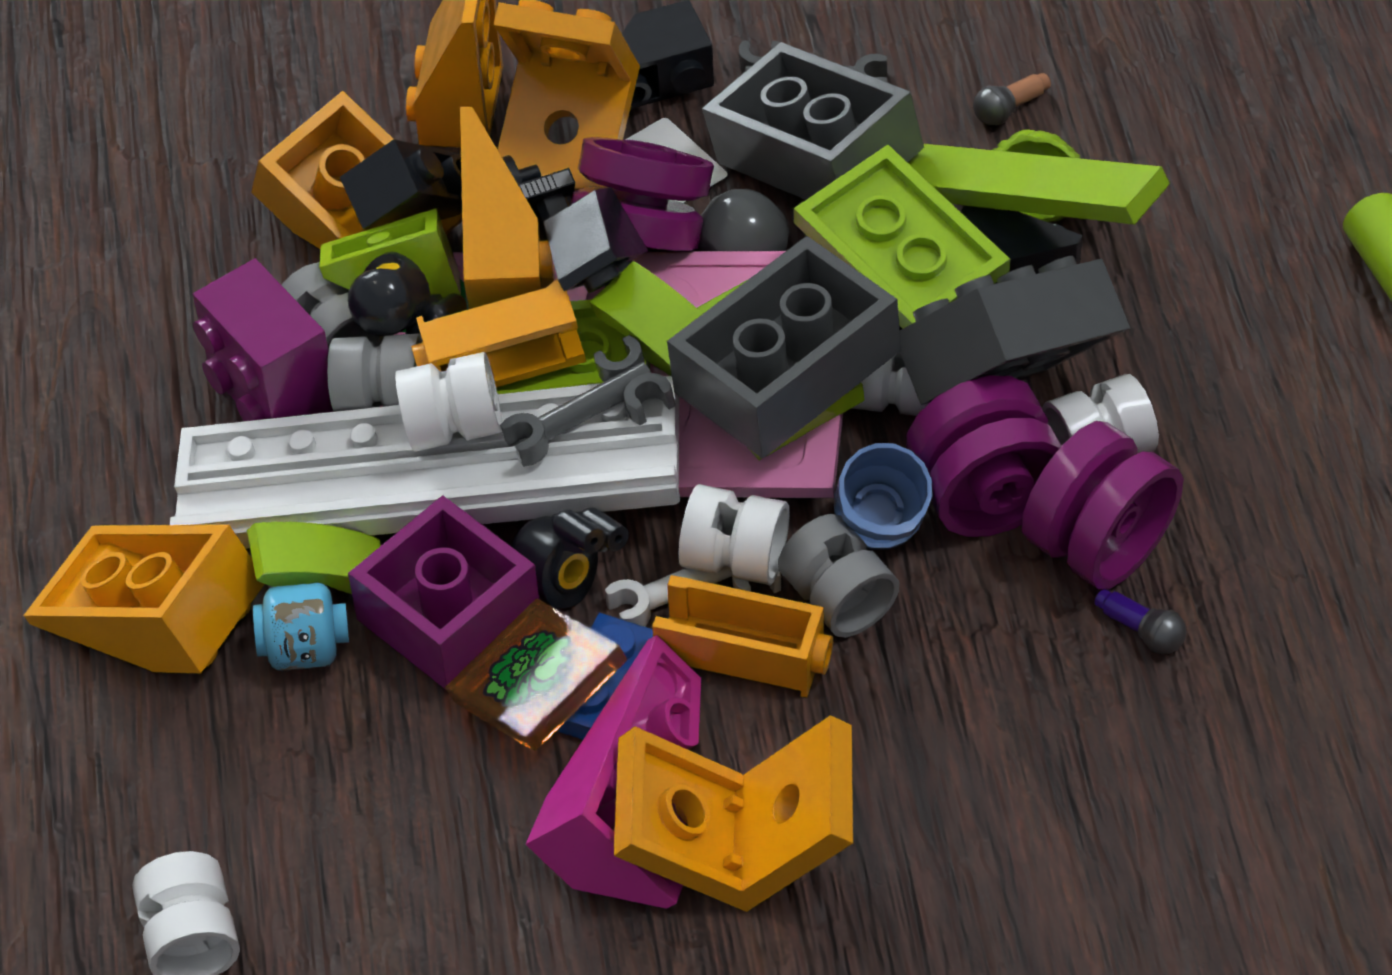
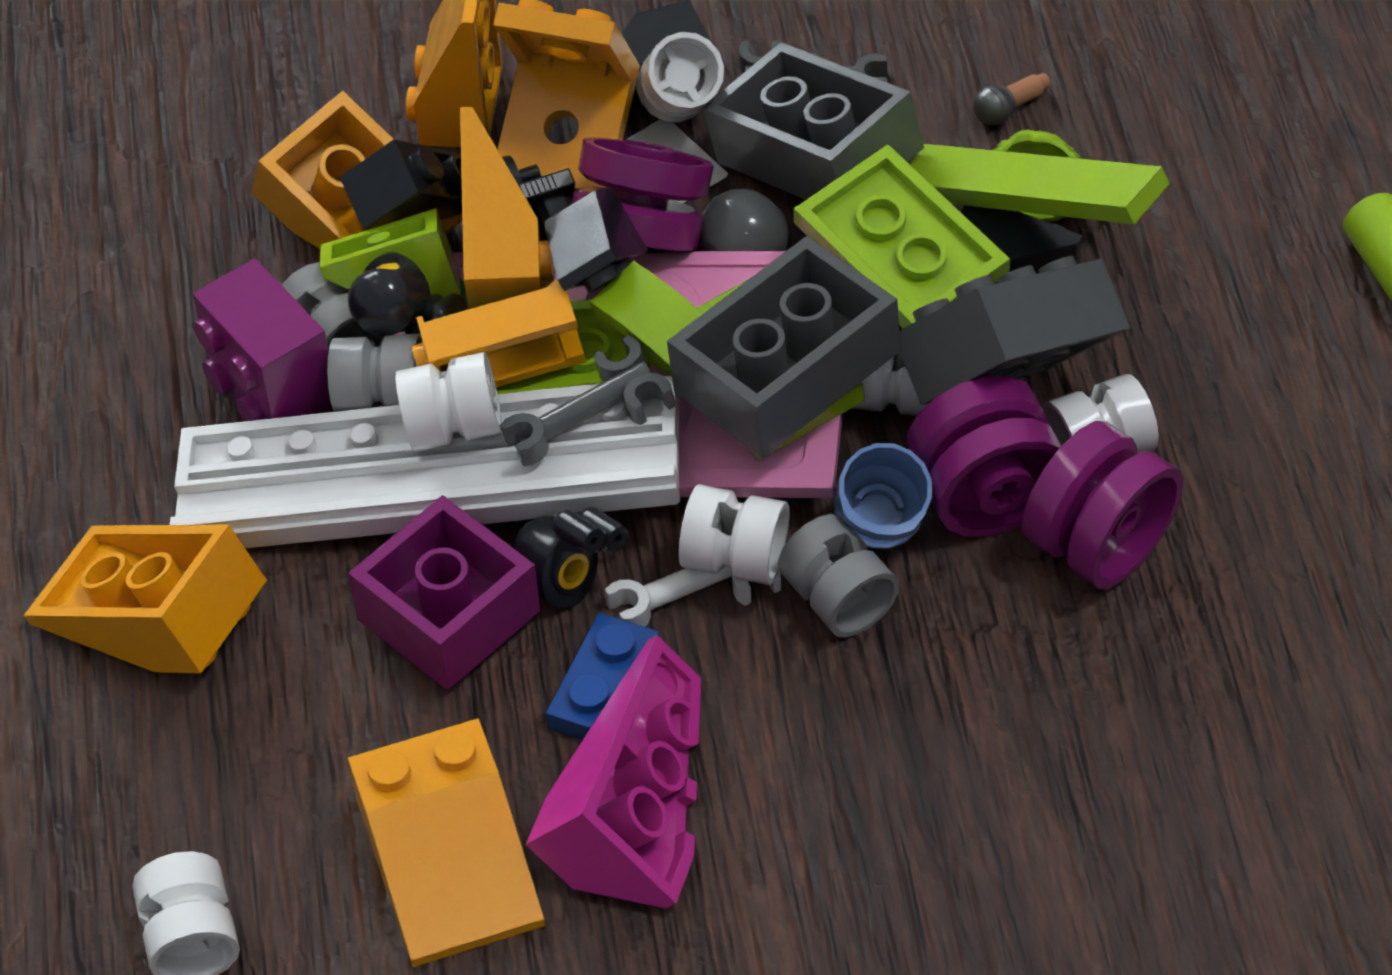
(299, 626): medium azure head -> none
(307, 553): lime slope -> none
(445, 842): none -> light orange slope
(536, 674): clear orange tile -> none
(680, 77): none -> white wheel
(743, 830): light orange bracket -> none
(745, 634): light orange window -> none
(1160, 629): piece -> none

